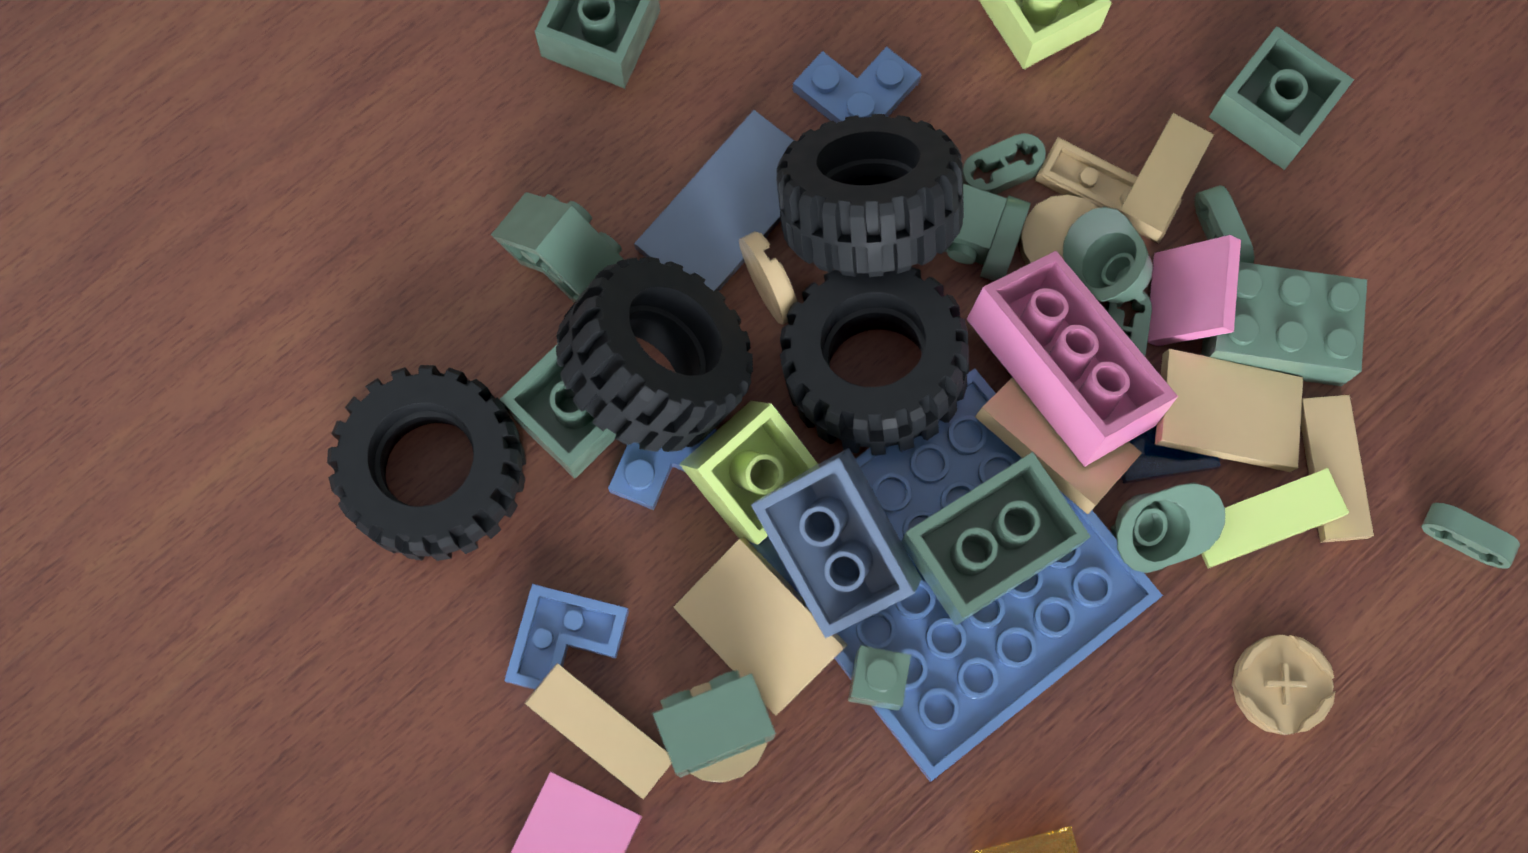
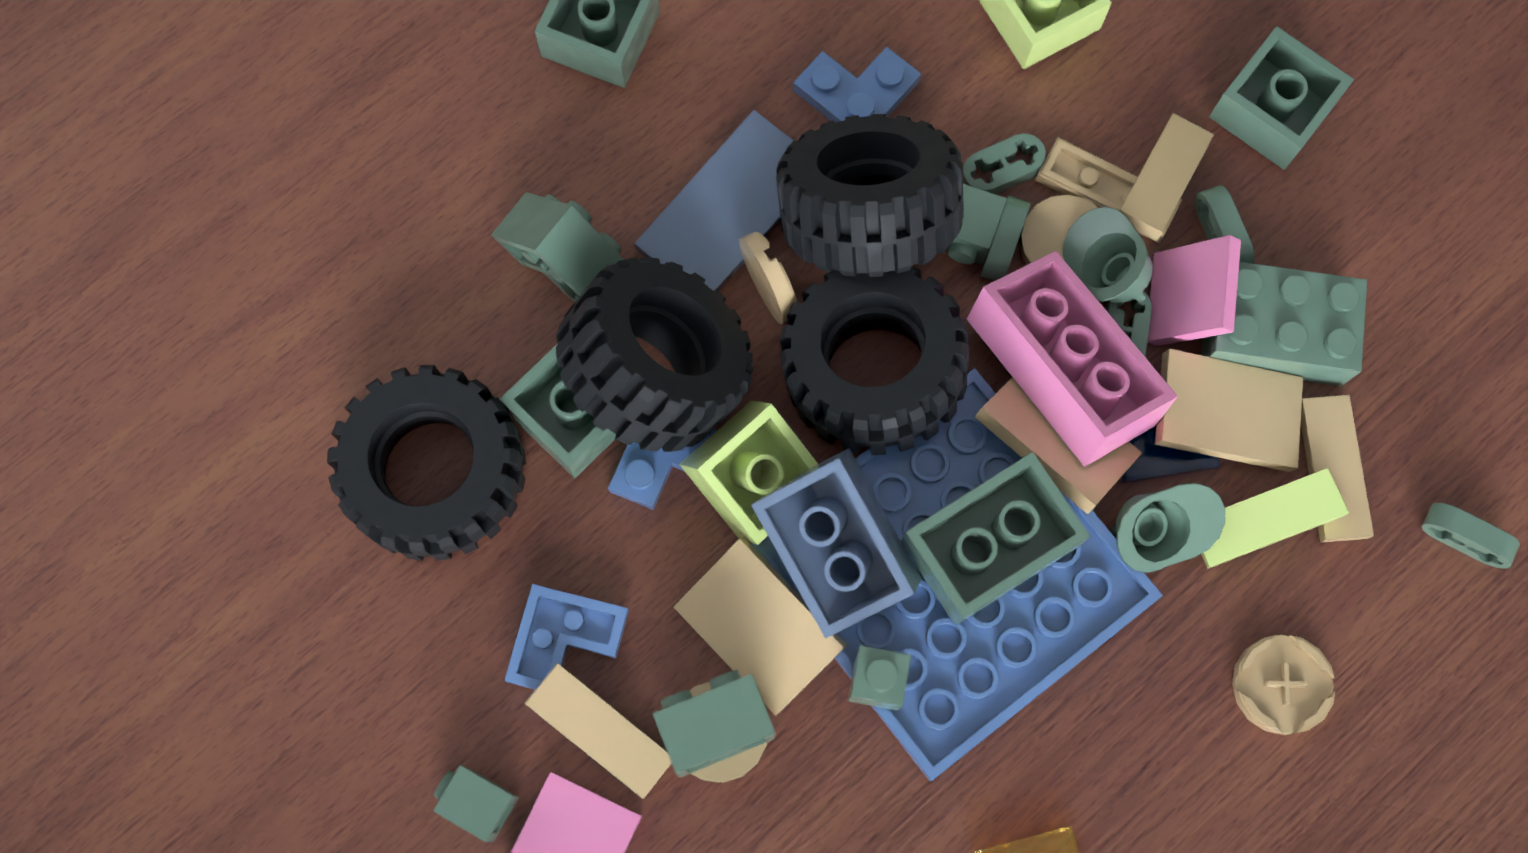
(474, 802): none -> sand green brick

